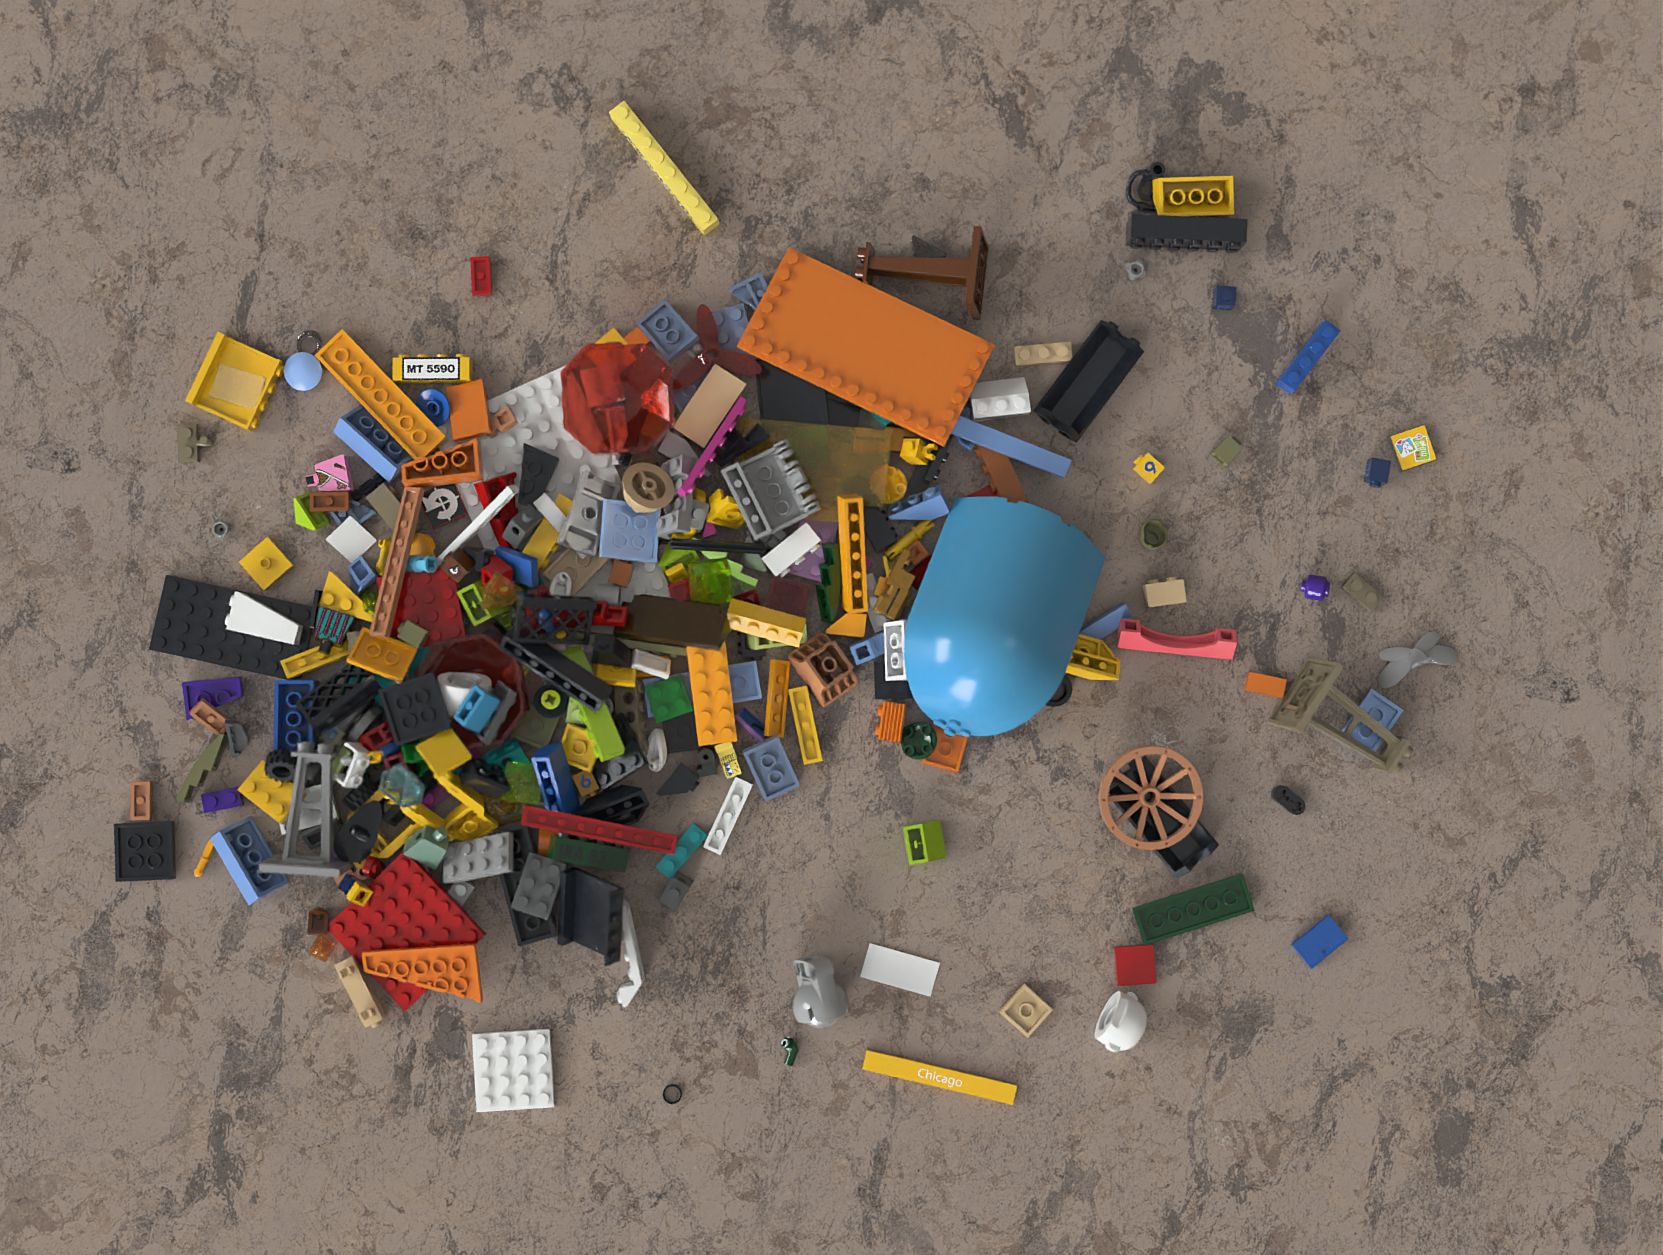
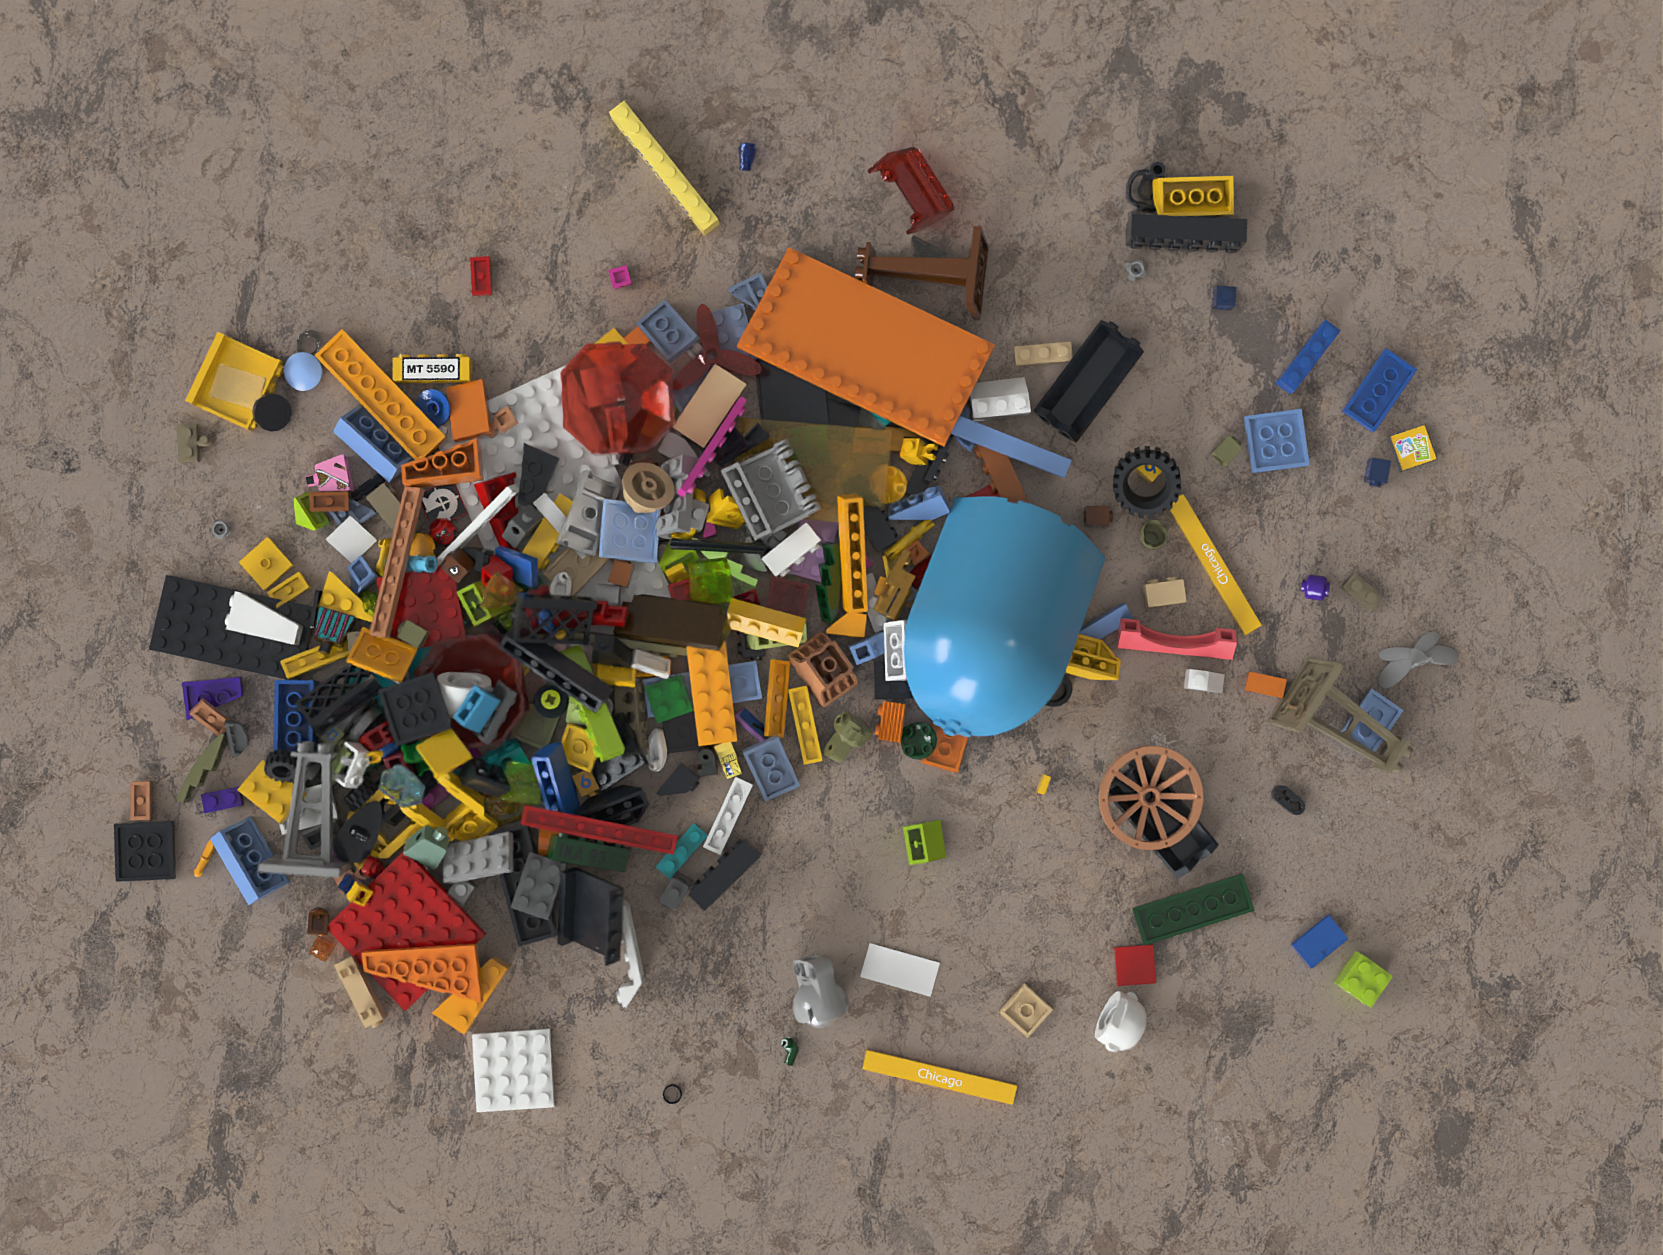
(271, 412): none -> black tile
(289, 589): none -> yellow plate
(443, 531): none -> red head
(462, 1012): none -> light orange wedge
(620, 277): none -> dark pink plate
(721, 877): none -> black brick
(746, 155): none -> clear blue cone
(849, 733): none -> olive piece
(917, 184): none -> clear red windscreen
(1043, 784): none -> yellow tile
(1097, 516): none -> reddish brown brick
(1151, 504): none -> black tyre
(1204, 681): none -> white slope
(1214, 566): none -> yellow tile
(1276, 441): none -> medium blue plate
(1363, 979): none -> lime brick
(1379, 390): none -> blue plate

